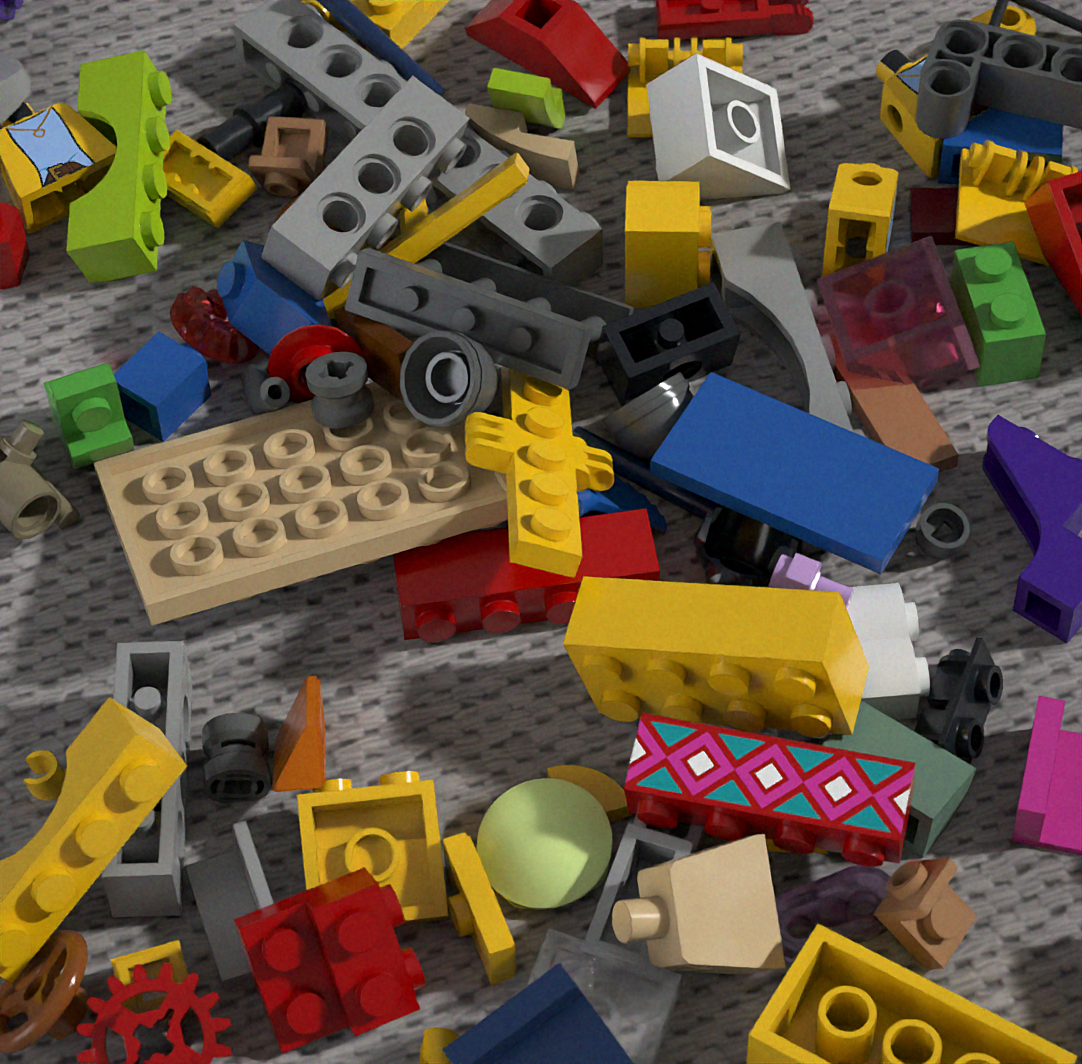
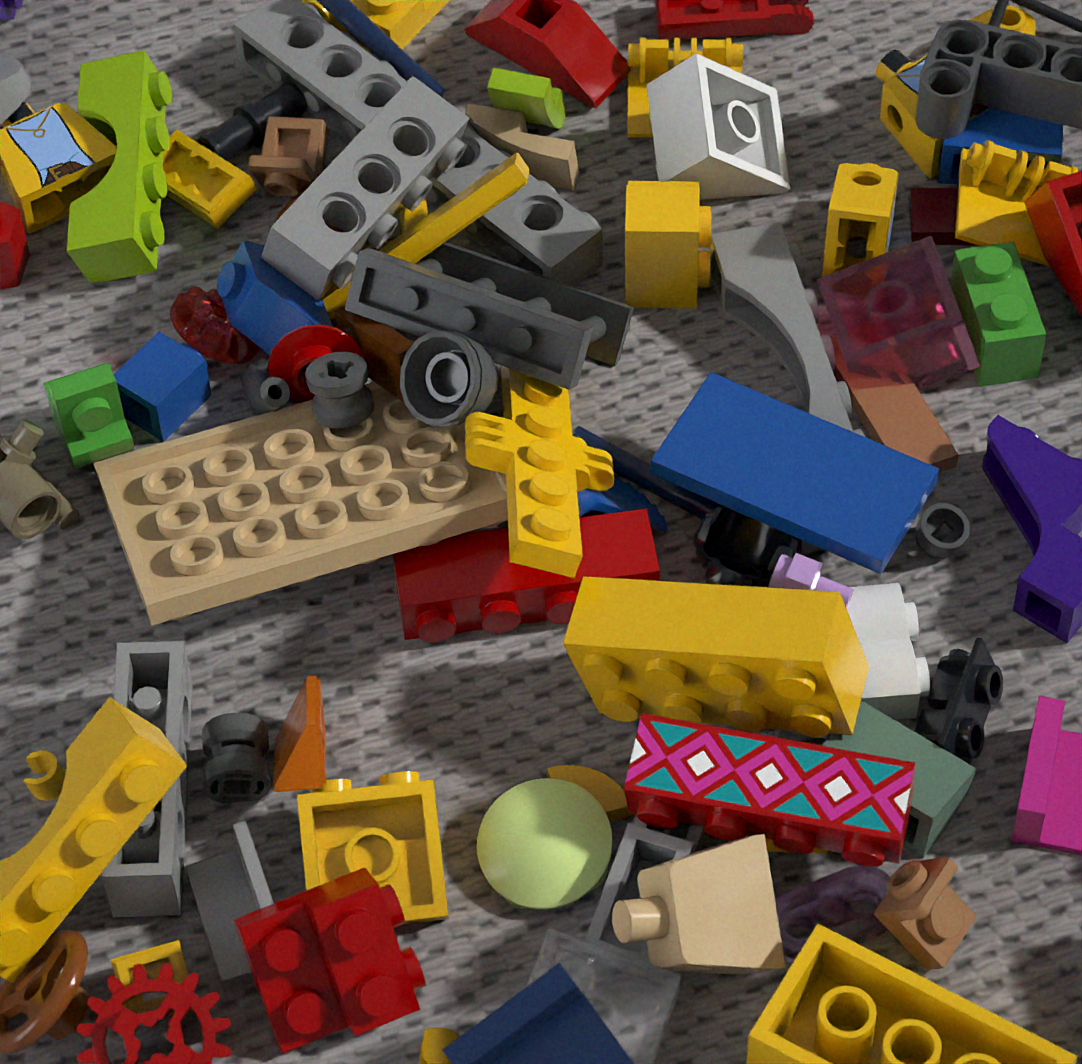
(476, 908): yellow plate -> none
(648, 419): dark grey helmet -> none
(679, 335): black brick -> none

